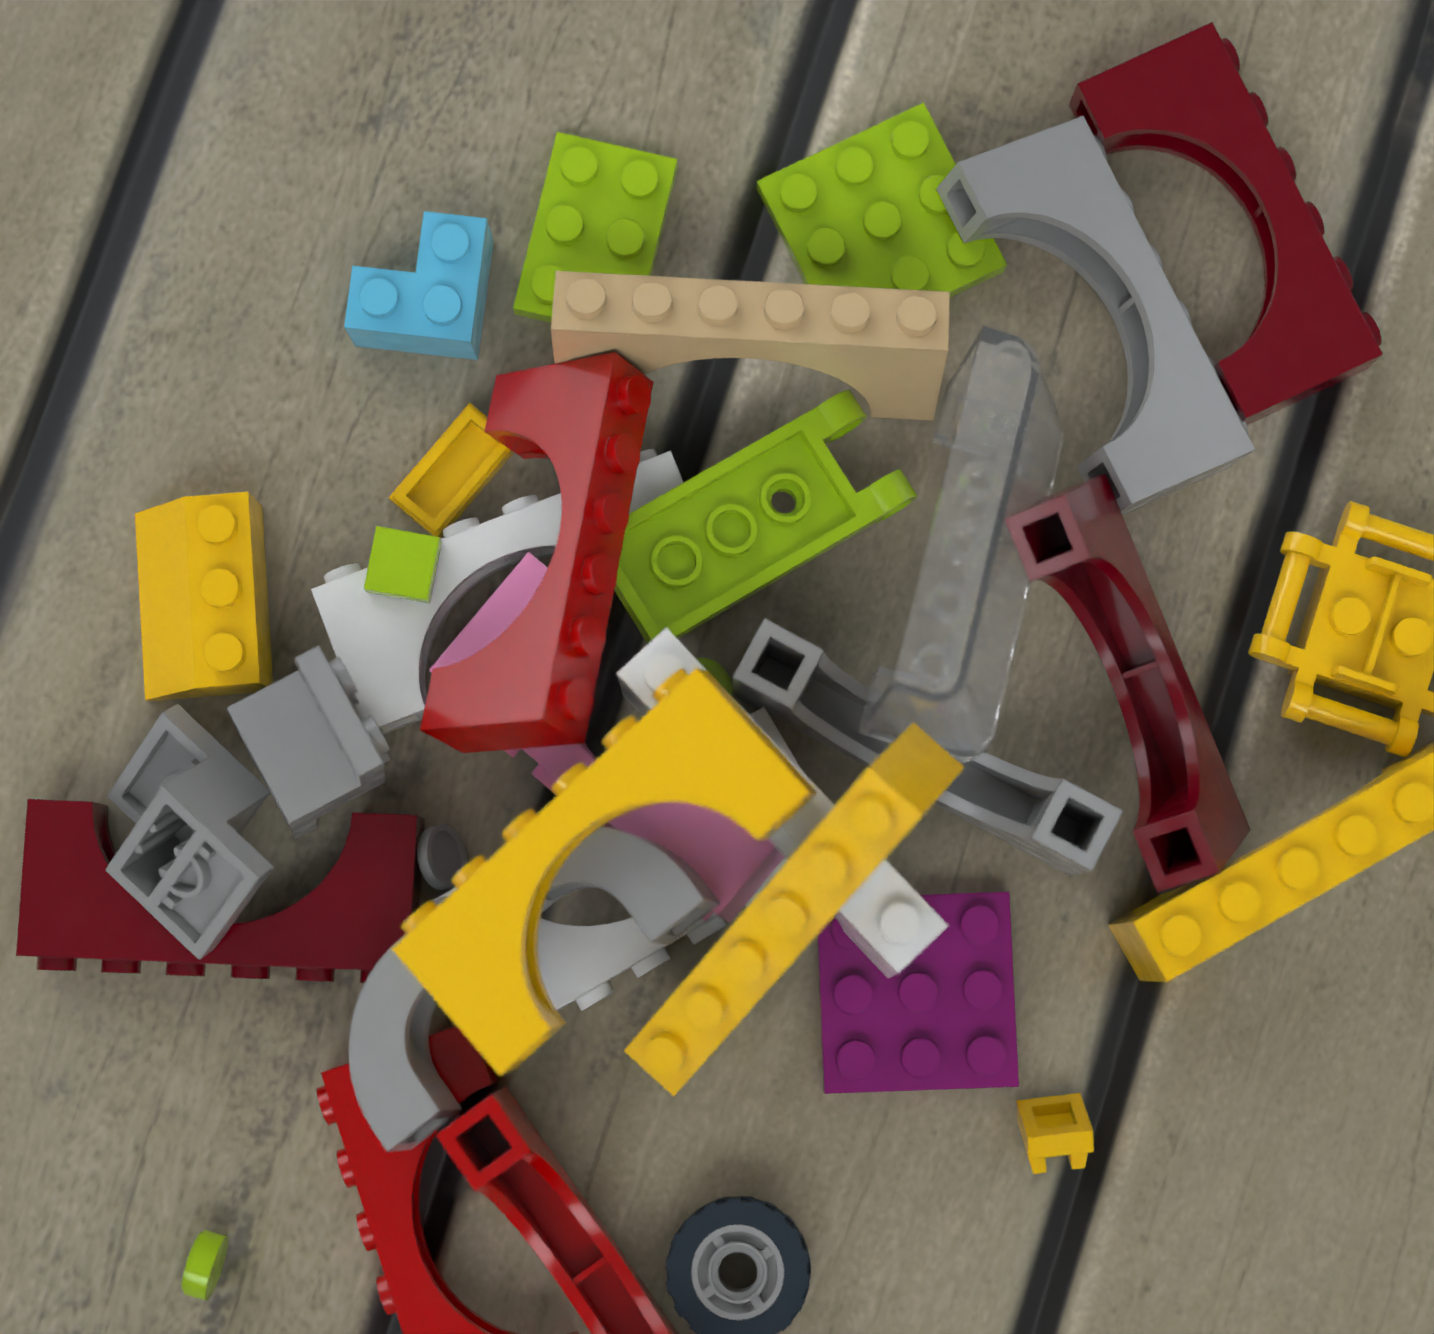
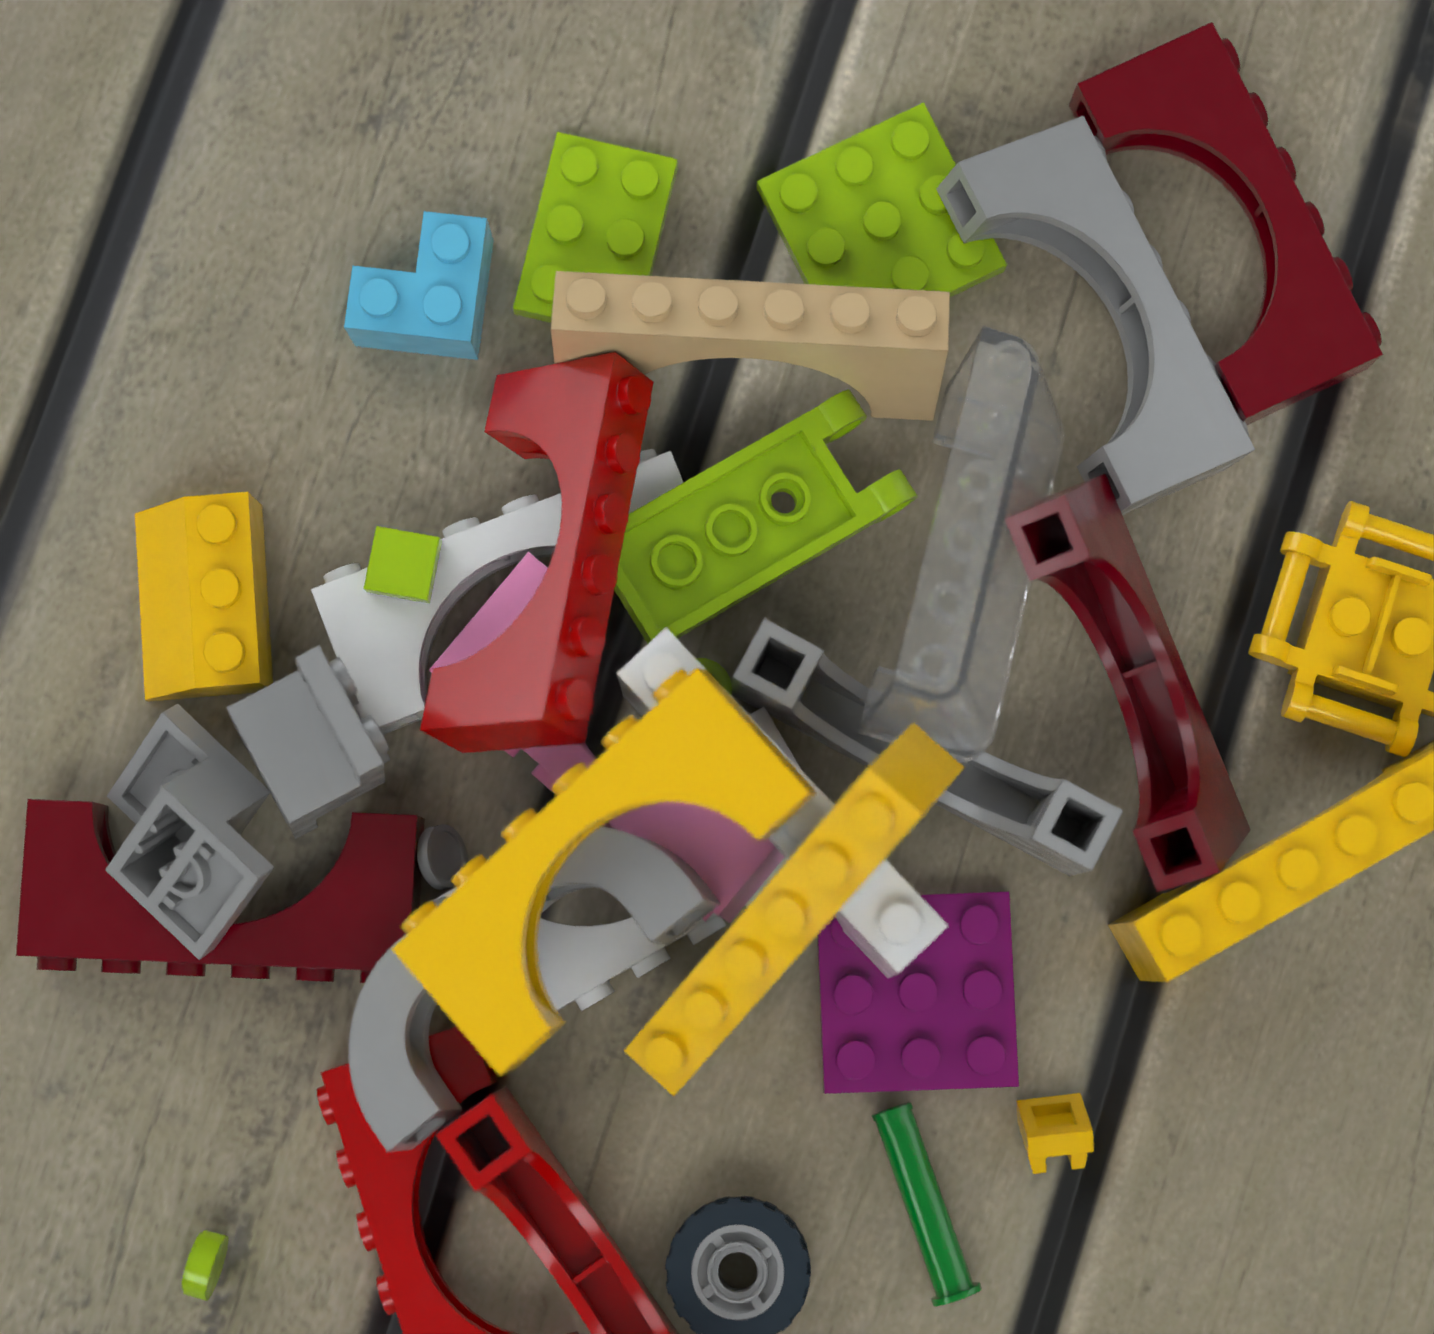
(451, 473): yellow tile -> none
(925, 1205): none -> green pin

